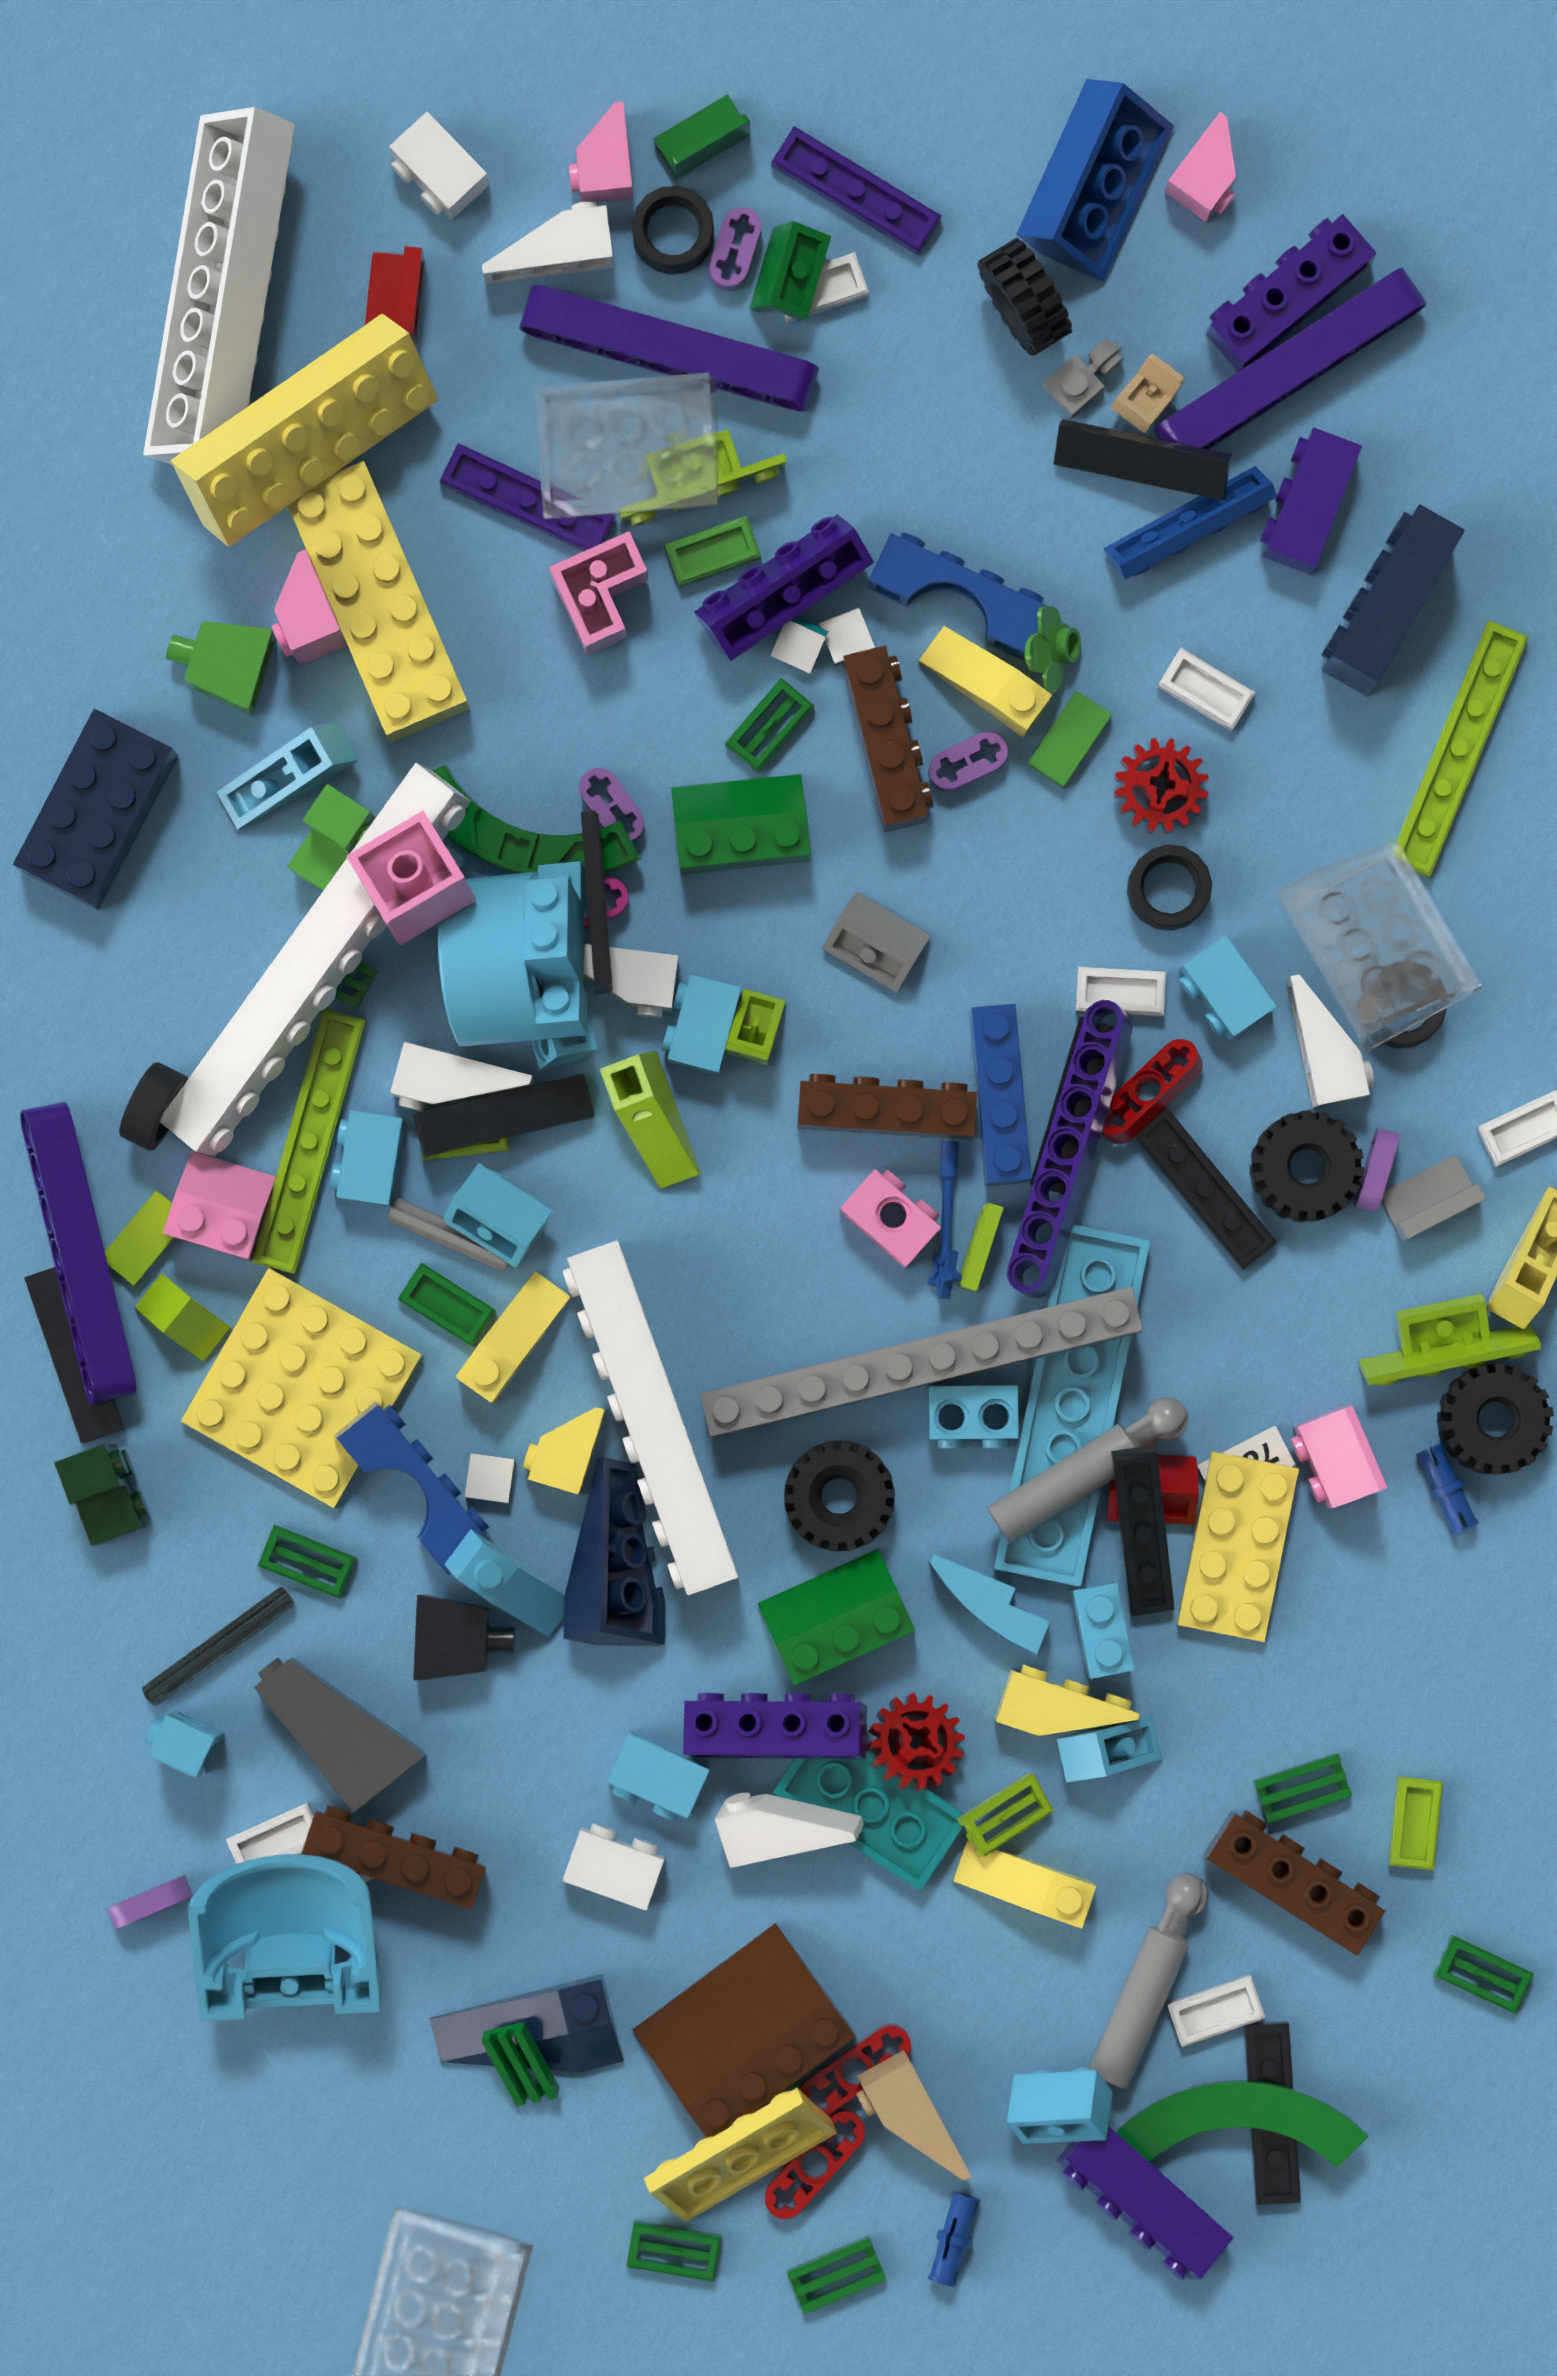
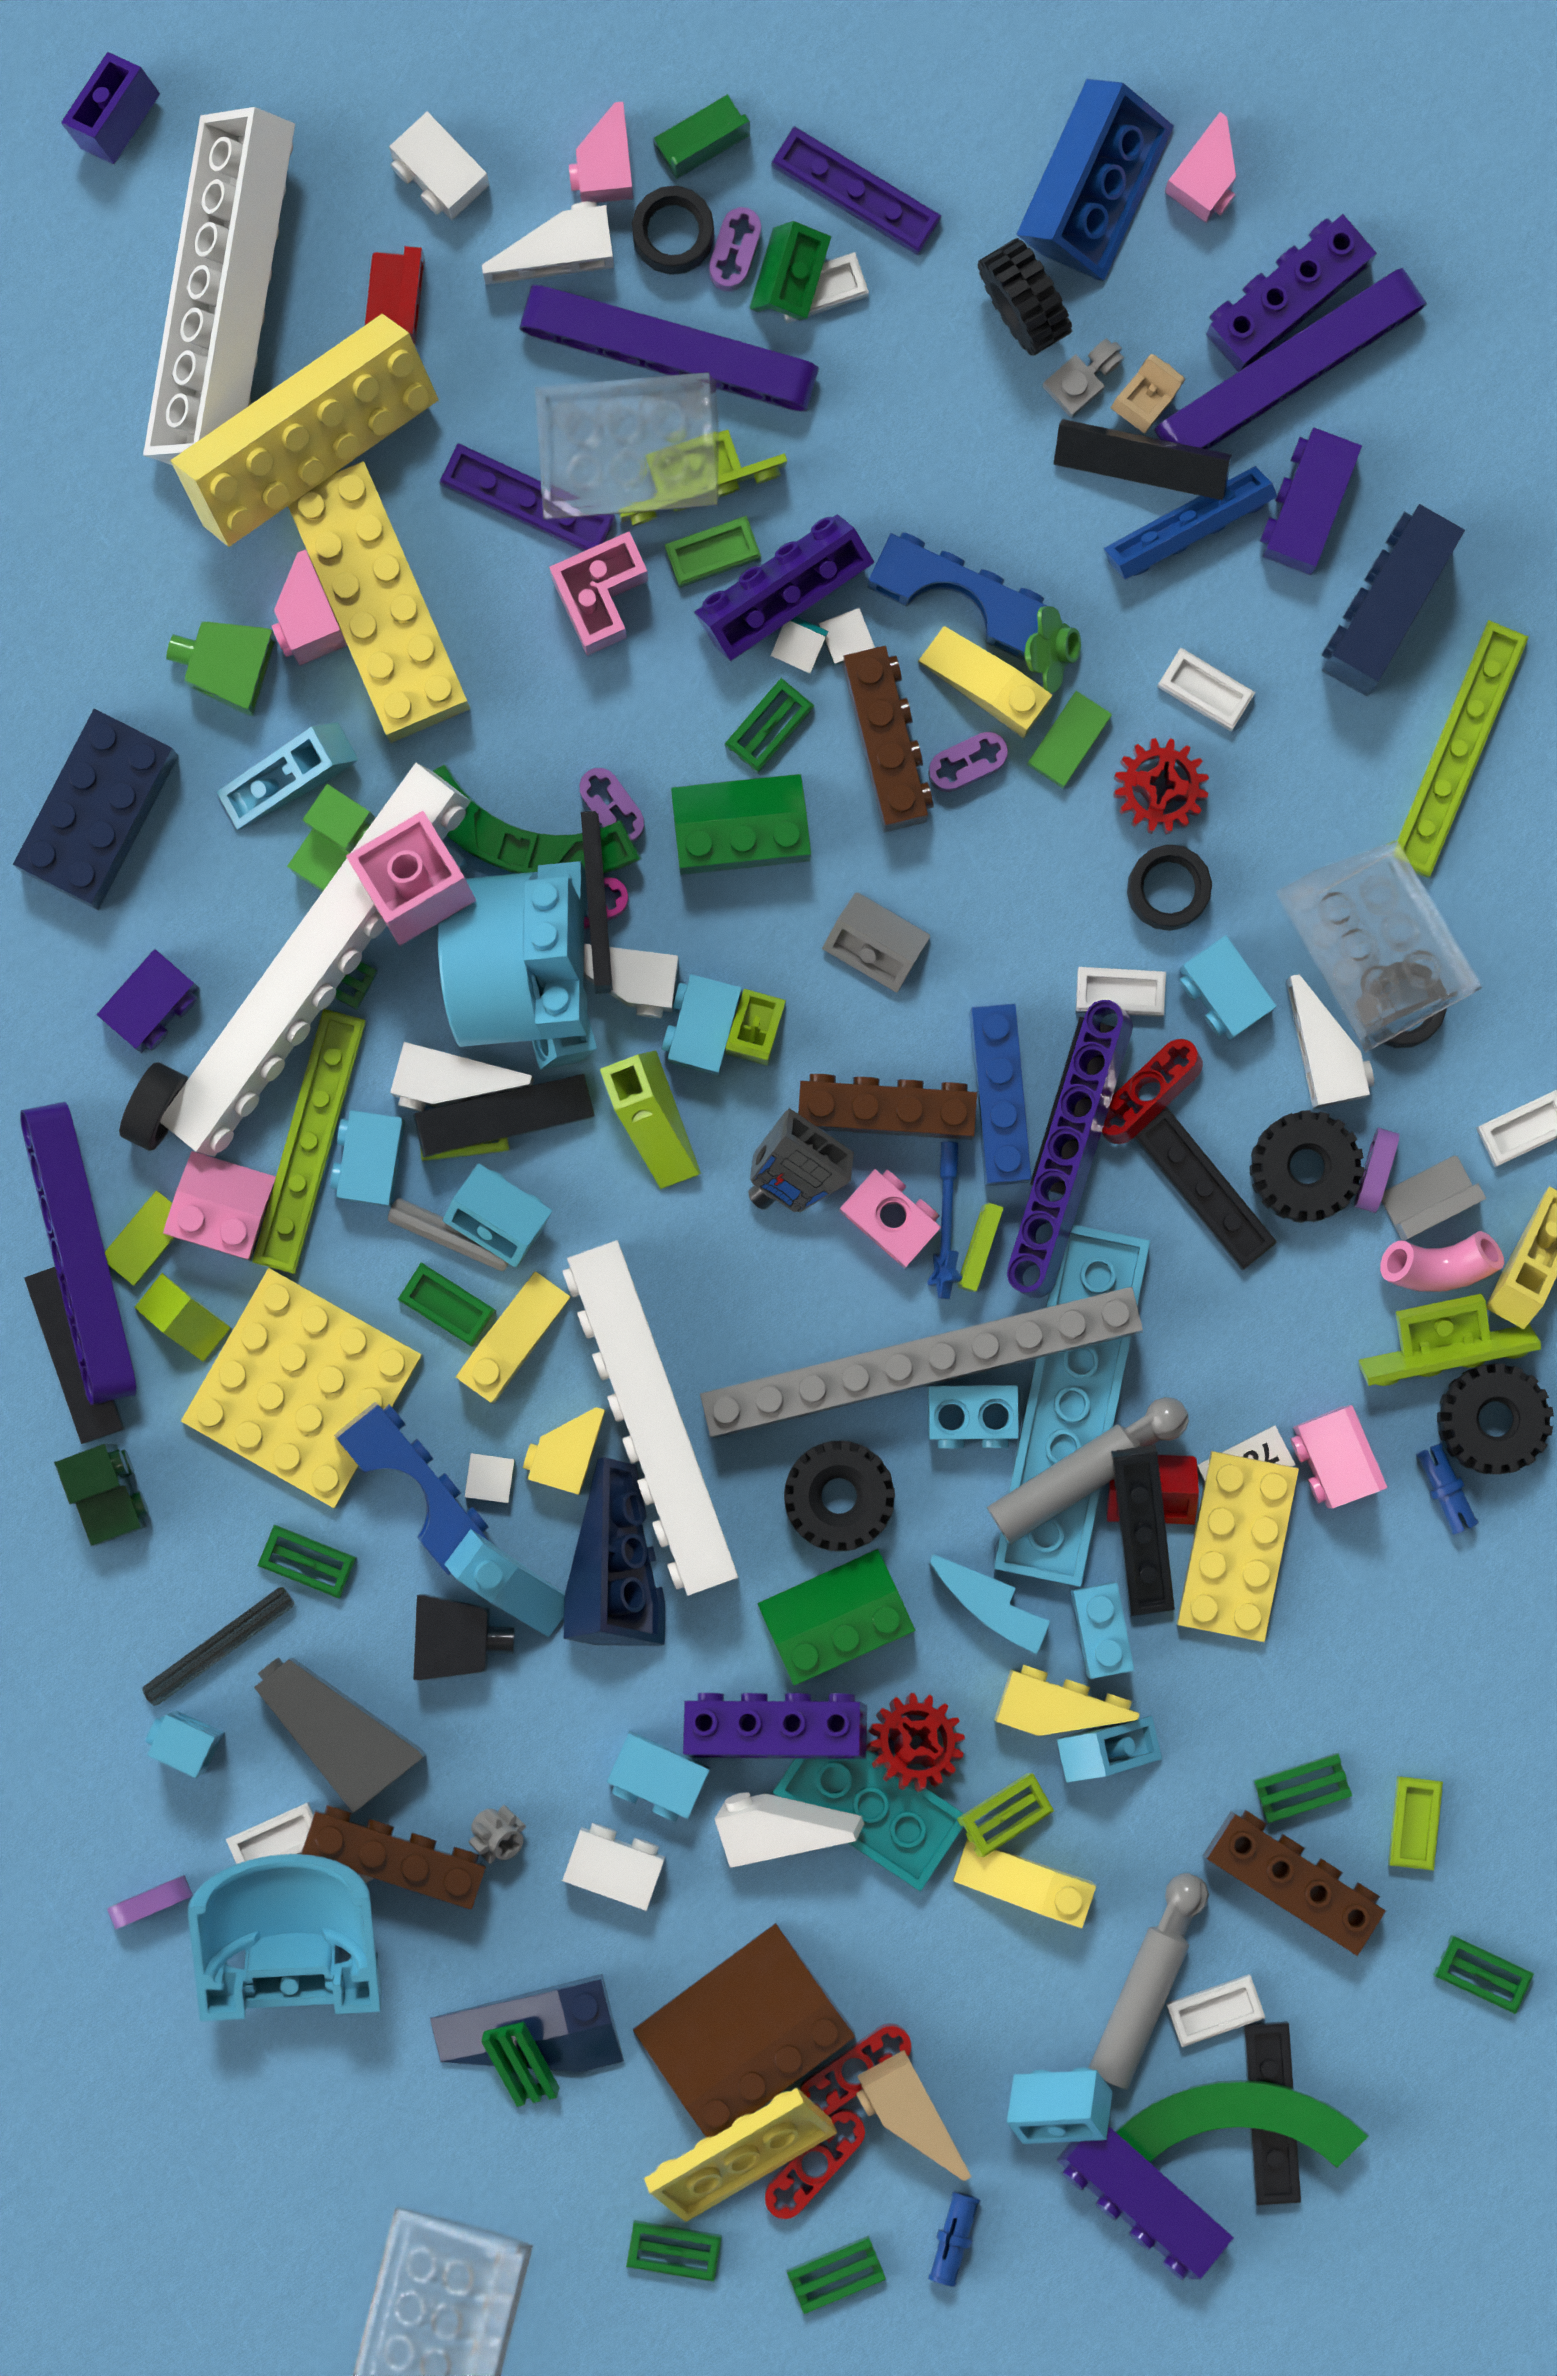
(110, 108): none -> dark purple brick
(149, 1002): none -> dark purple brick
(497, 1834): none -> light grey gear
(798, 1165): none -> dark grey torso
(1442, 1267): none -> bright pink cylinder

